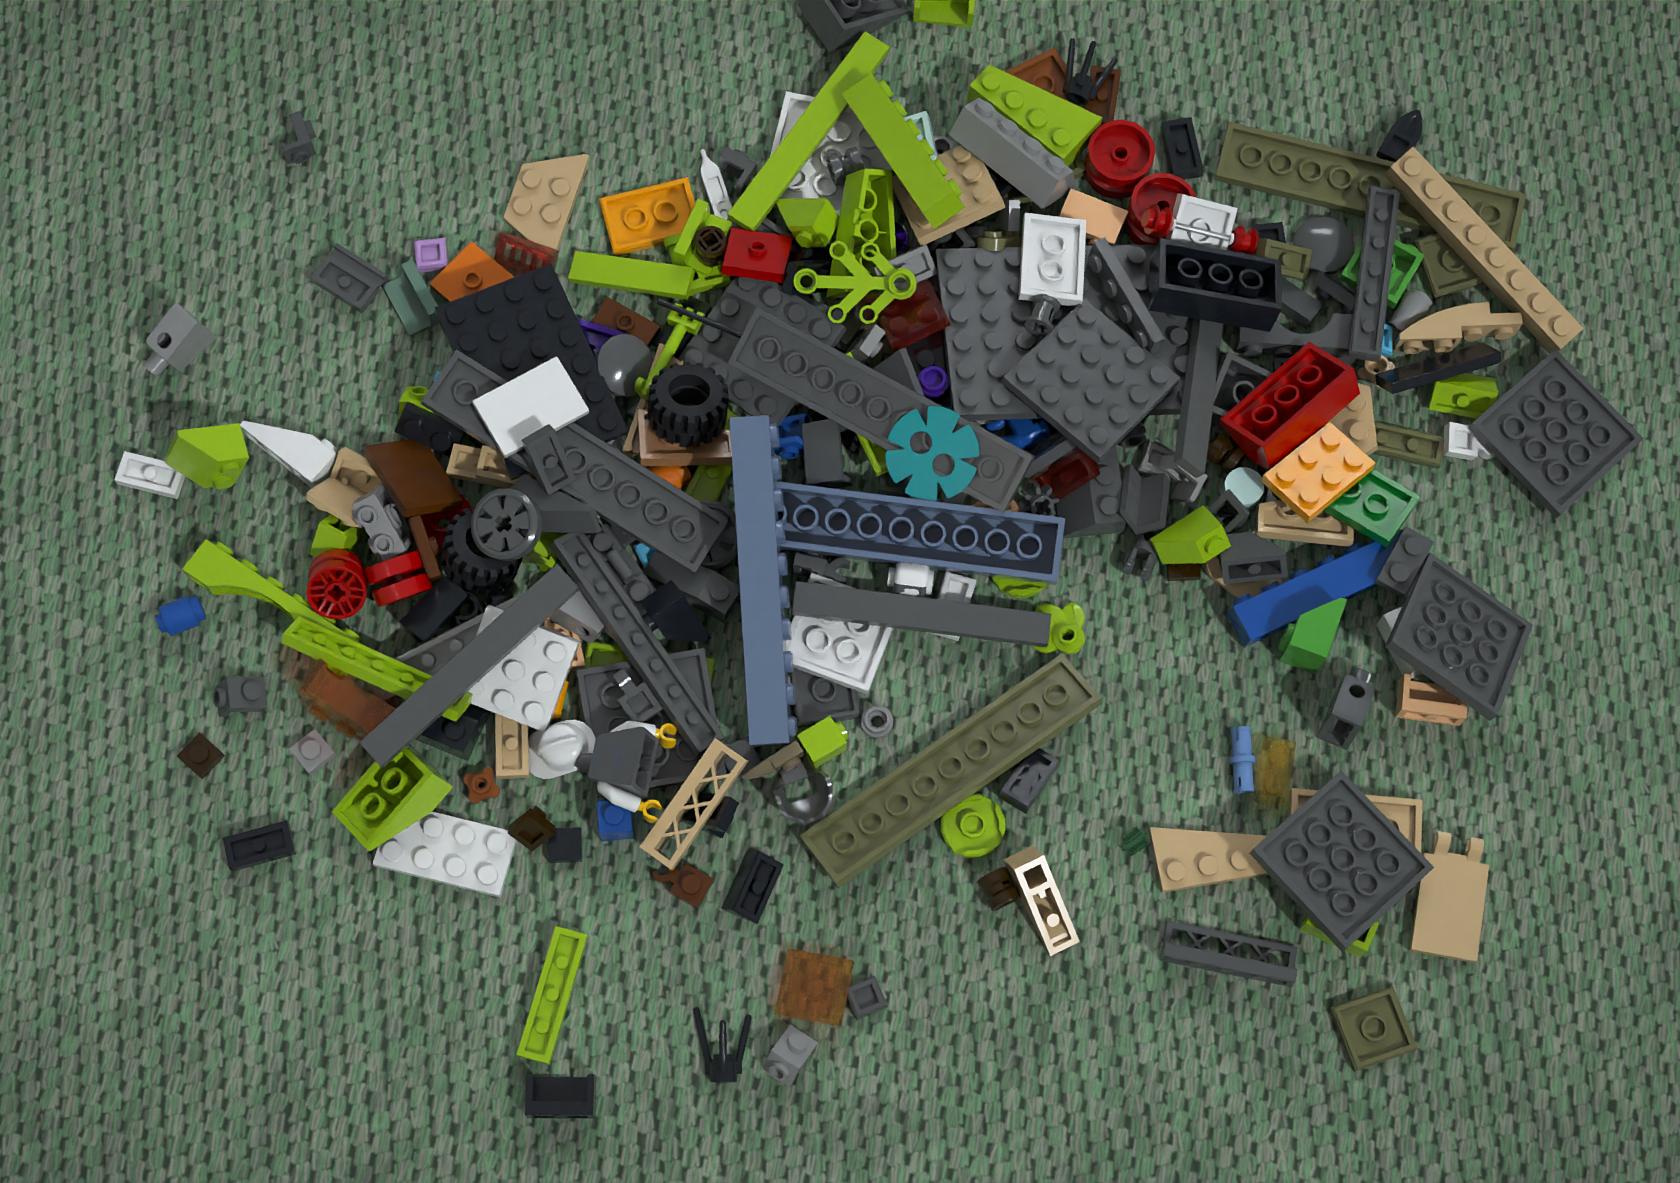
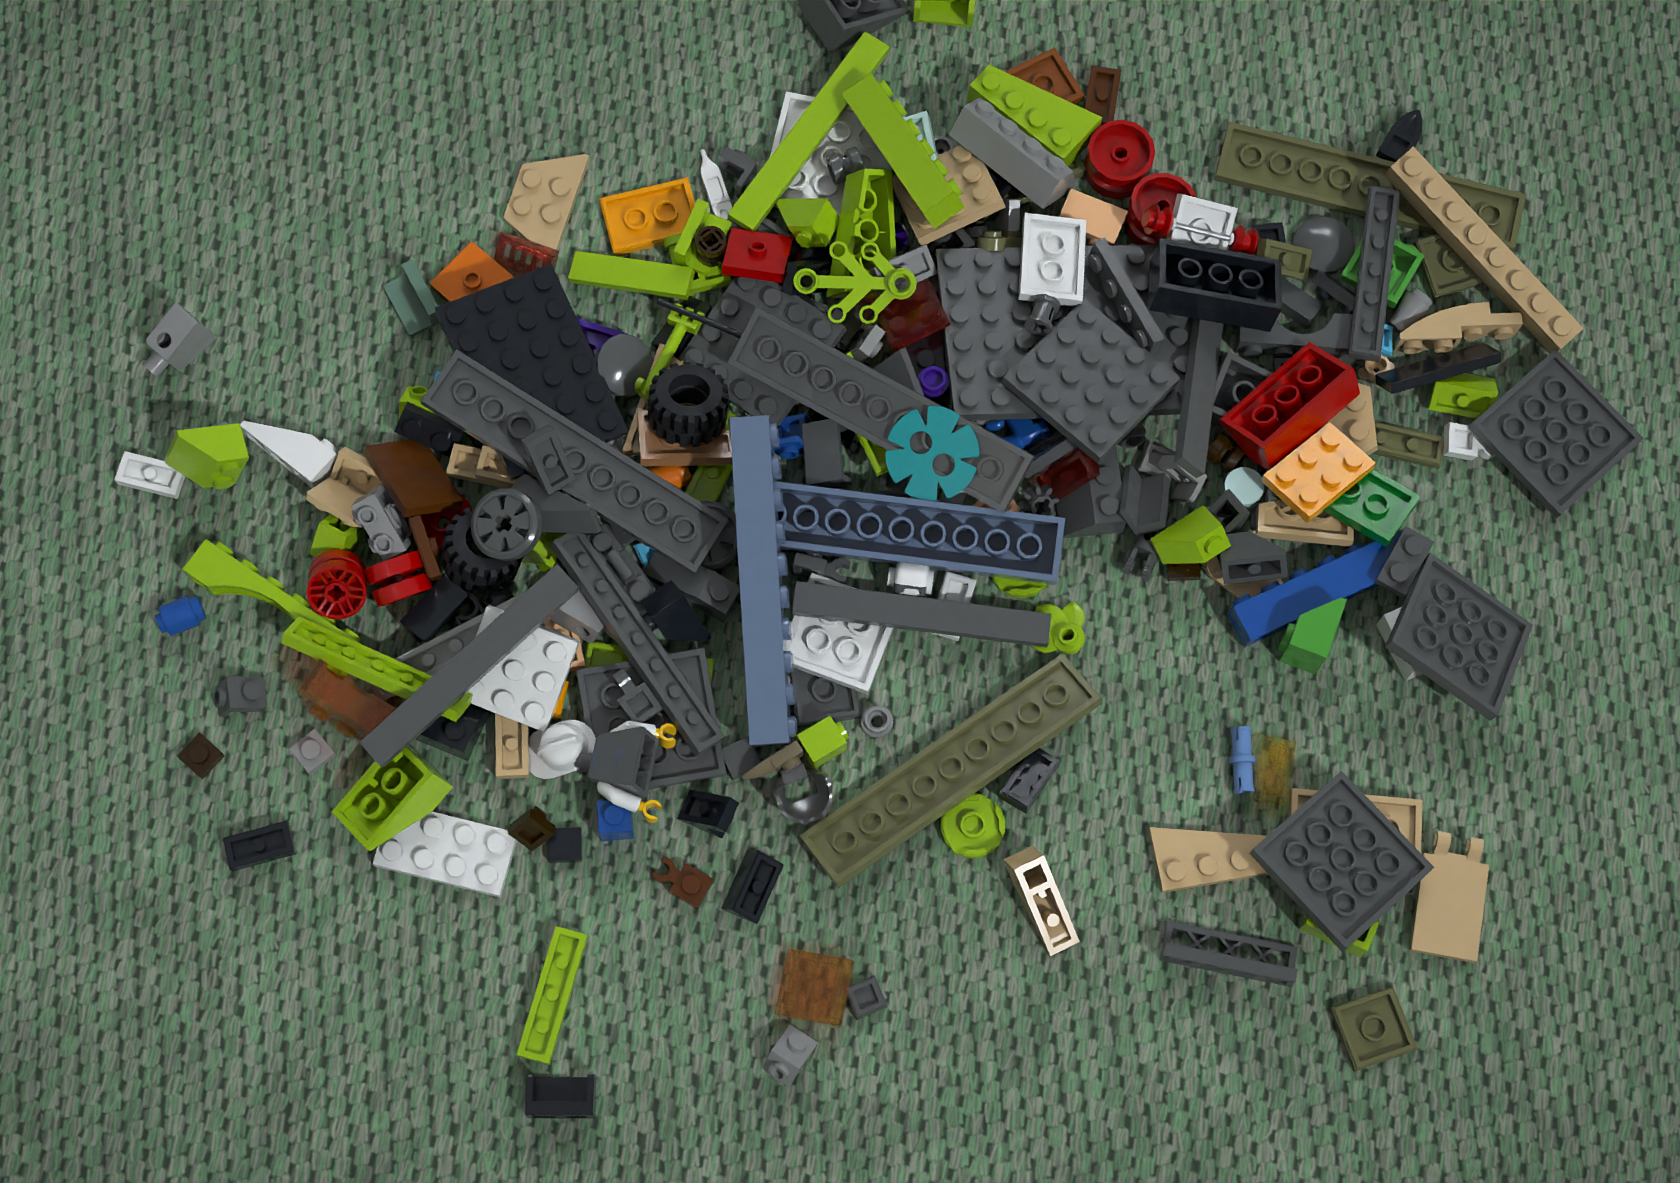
(303, 149): dark grey bracket -> none
(349, 278): dark grey plate -> none
(431, 254): lavender tile -> none
(490, 789): dark orange plate -> none
(528, 404): white tile -> none
(625, 320): reddish brown plate -> none
(687, 799): tan fence -> none
(722, 1067): black plant -> none
(998, 888): dark brown wheel -> none
(1080, 87): black plant -> none
(1135, 840): clear green plate -> none
(1182, 148): black plate -> none
(1347, 709): dark grey torso -> none
(1428, 703): light nougat panel -> none

